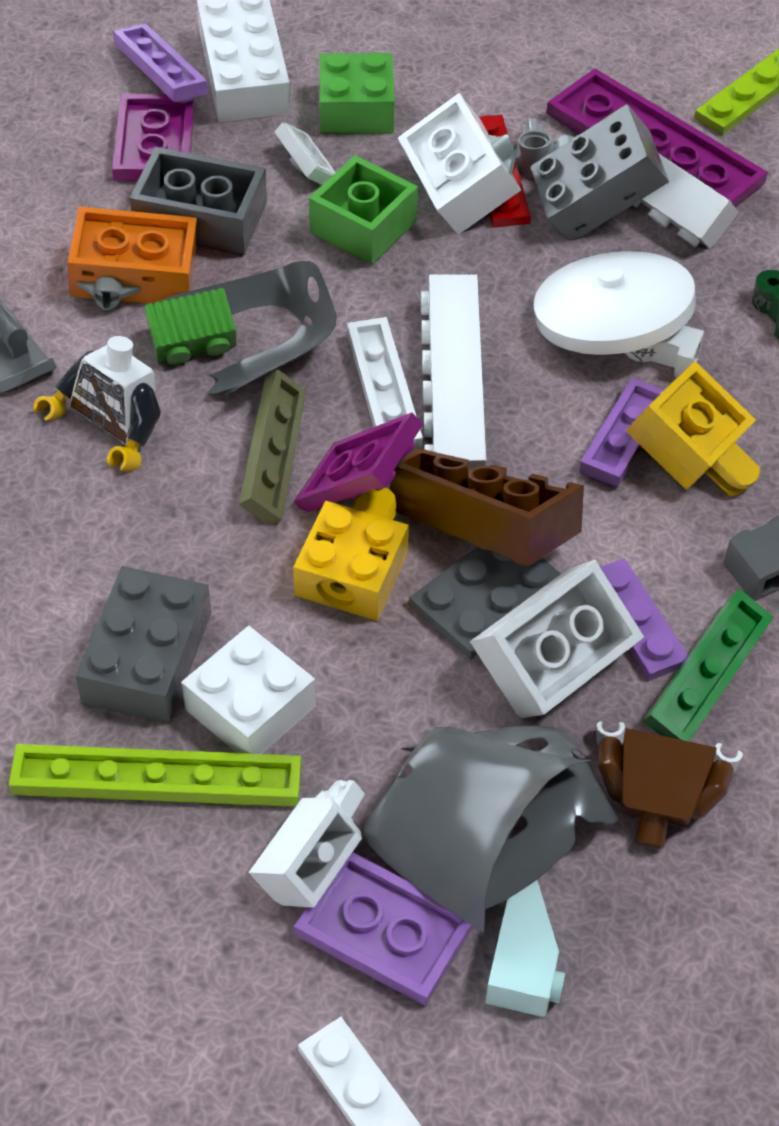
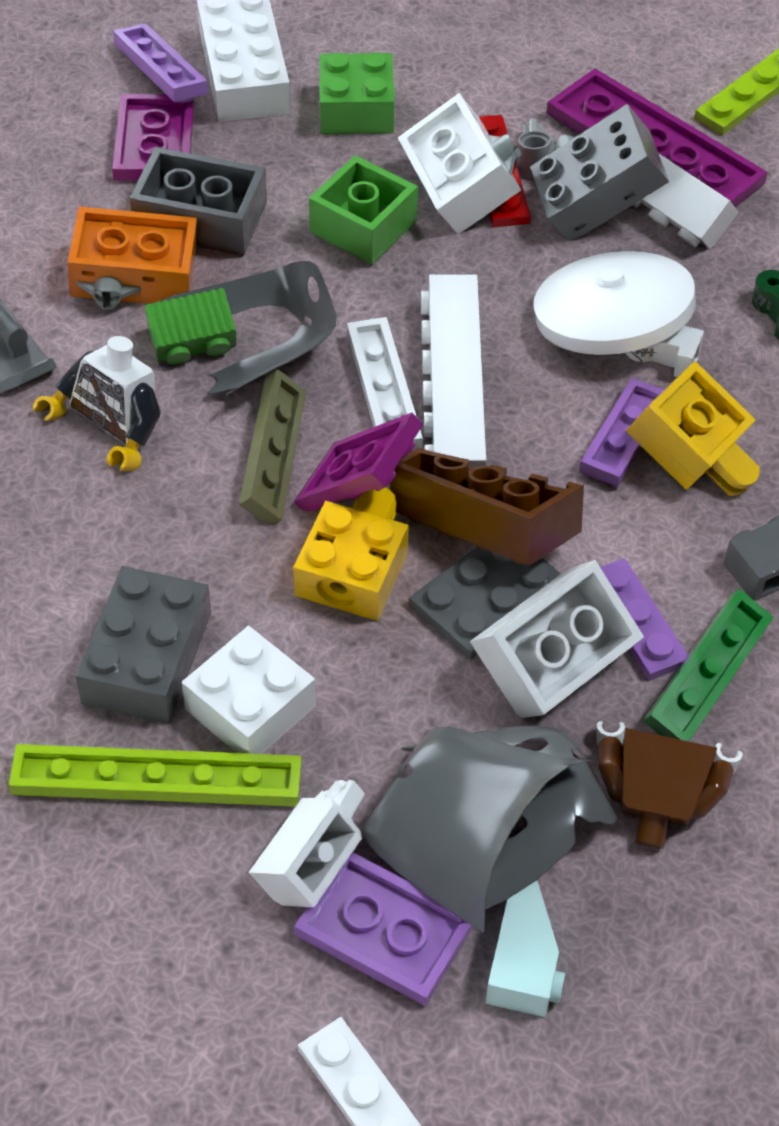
(304, 153): white plate -> none

